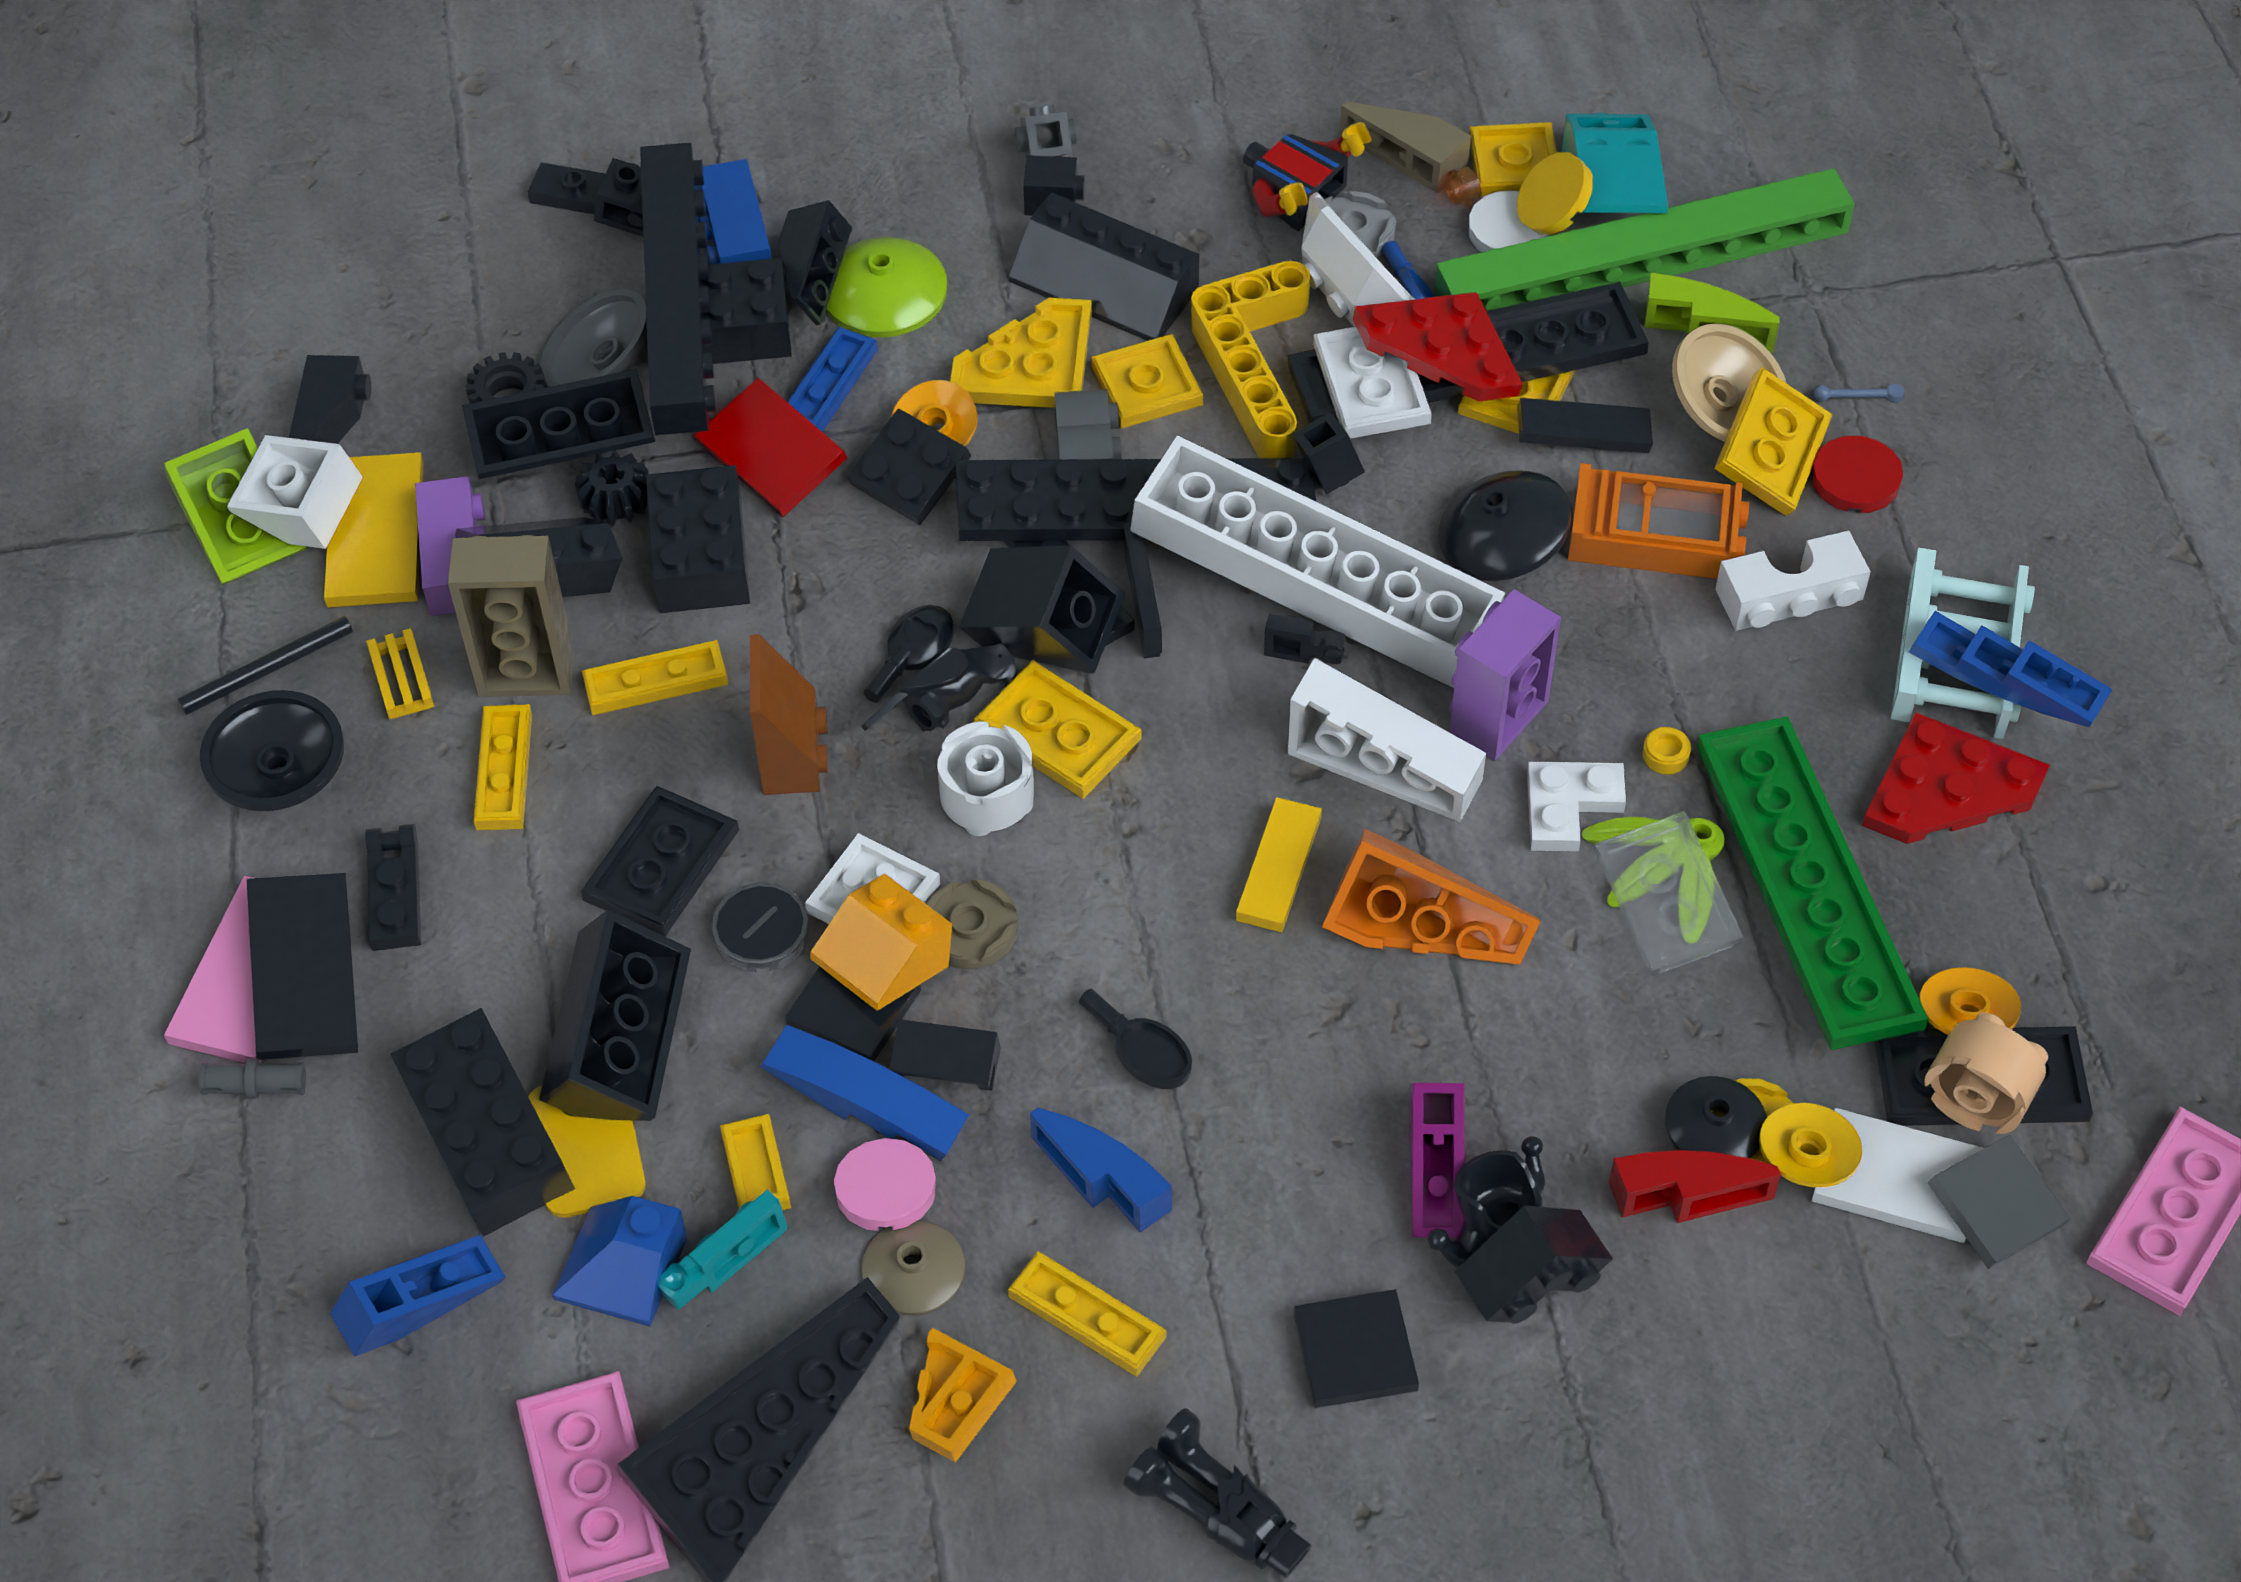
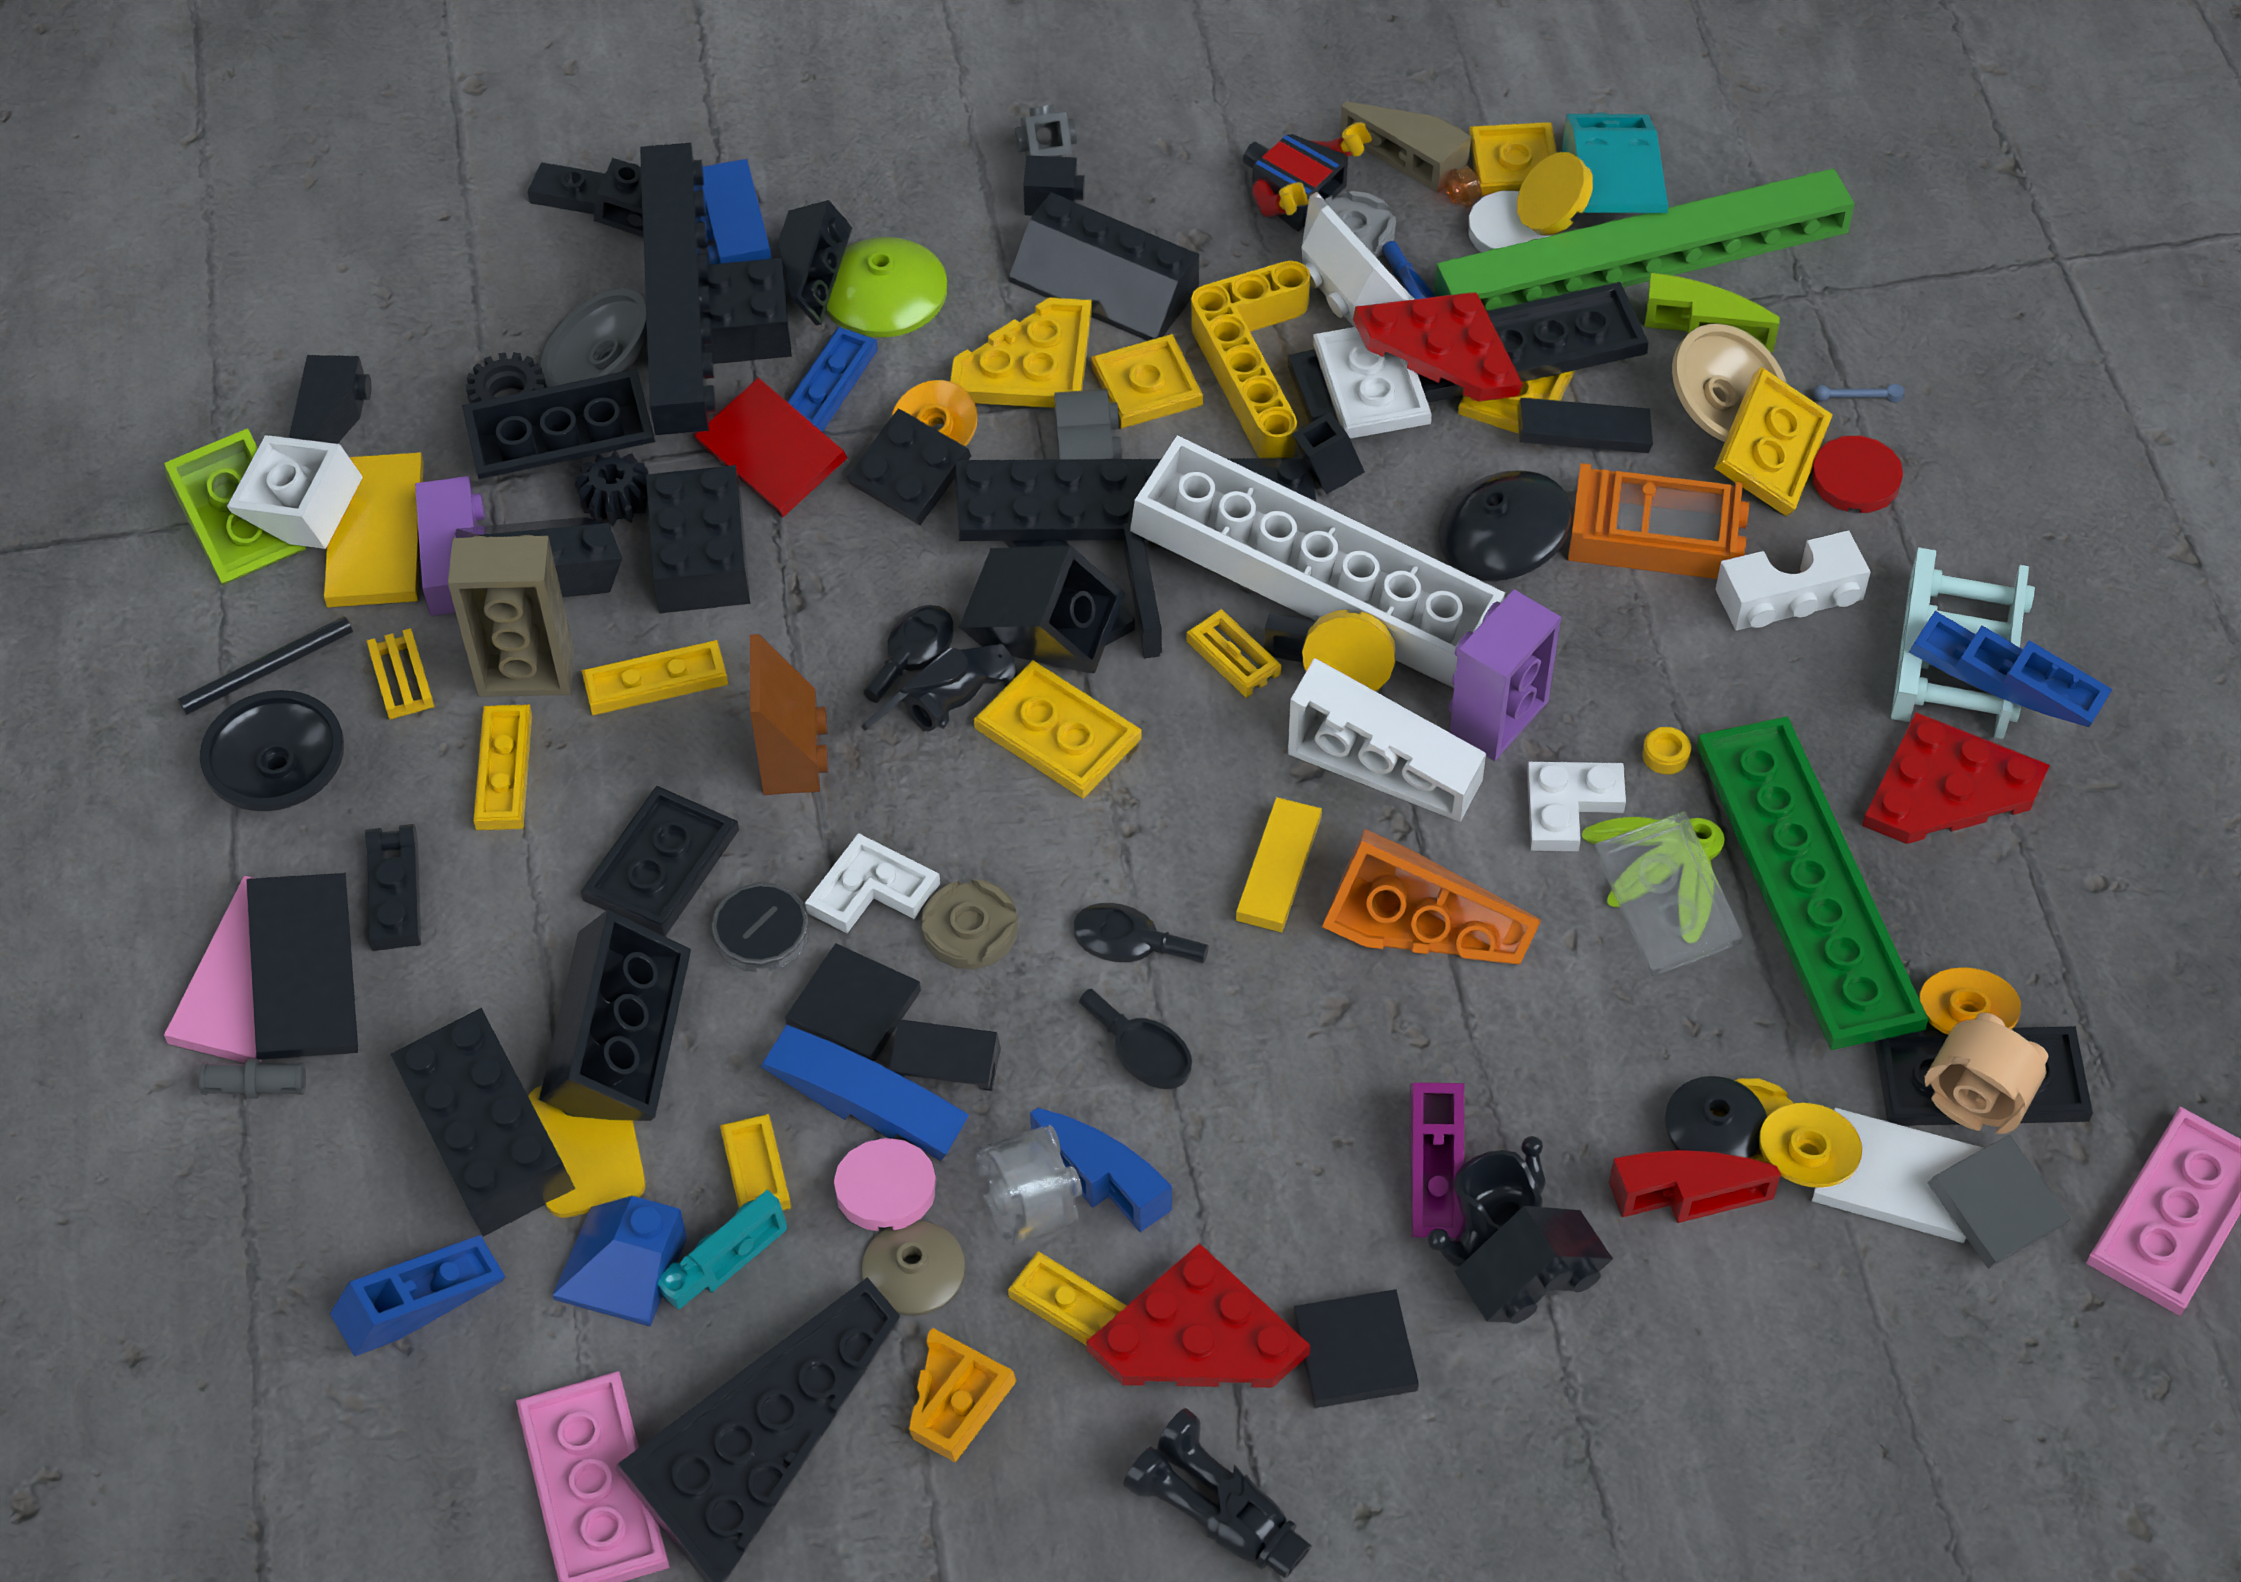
(883, 942): light orange slope -> none
(985, 777): white brick -> none
(1028, 1185): none -> clear brick
(1128, 935): none -> black piece
(1198, 1331): none -> red plate
(1243, 674): none -> yellow tile
(1352, 645): none -> yellow tile

